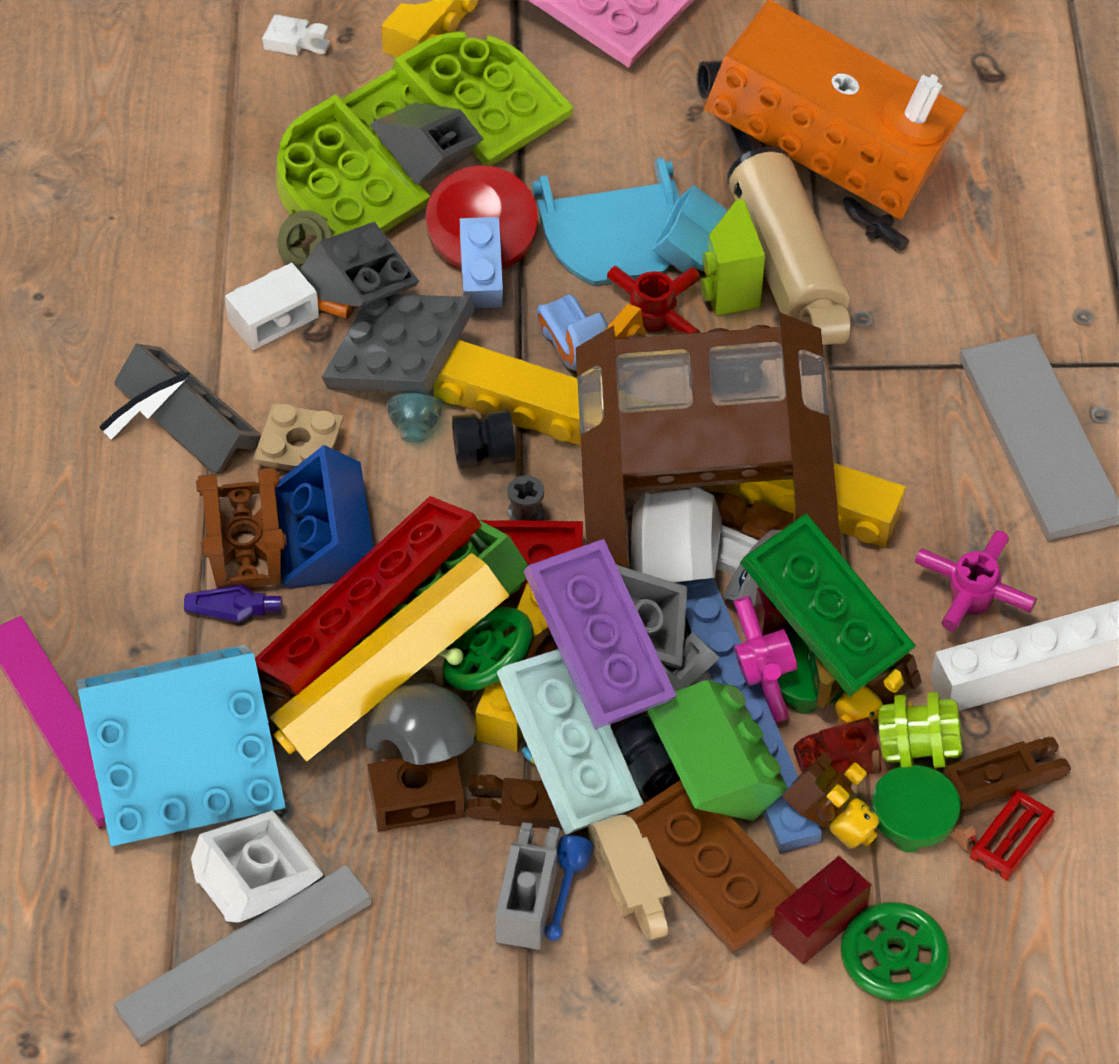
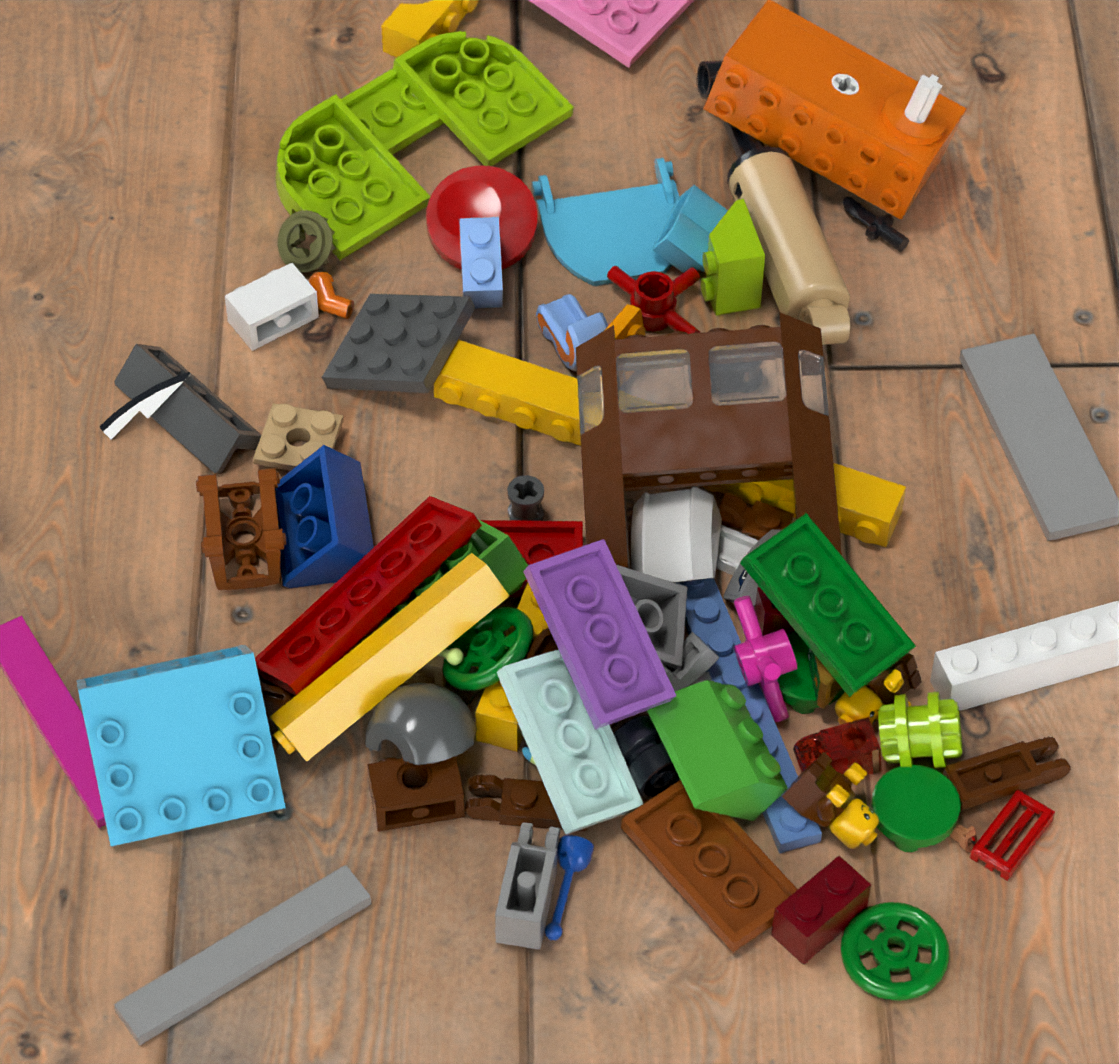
(231, 603): dark purple piece -> none
(252, 866): white slope -> none
(292, 34): white plate -> none
(357, 267): dark grey slope -> none
(414, 414): clear light blue brick -> none
(427, 138): dark grey slope -> none
(483, 438): black wheel -> none
(631, 872): tan piece -> none
(975, 581): dark pink bar -> none

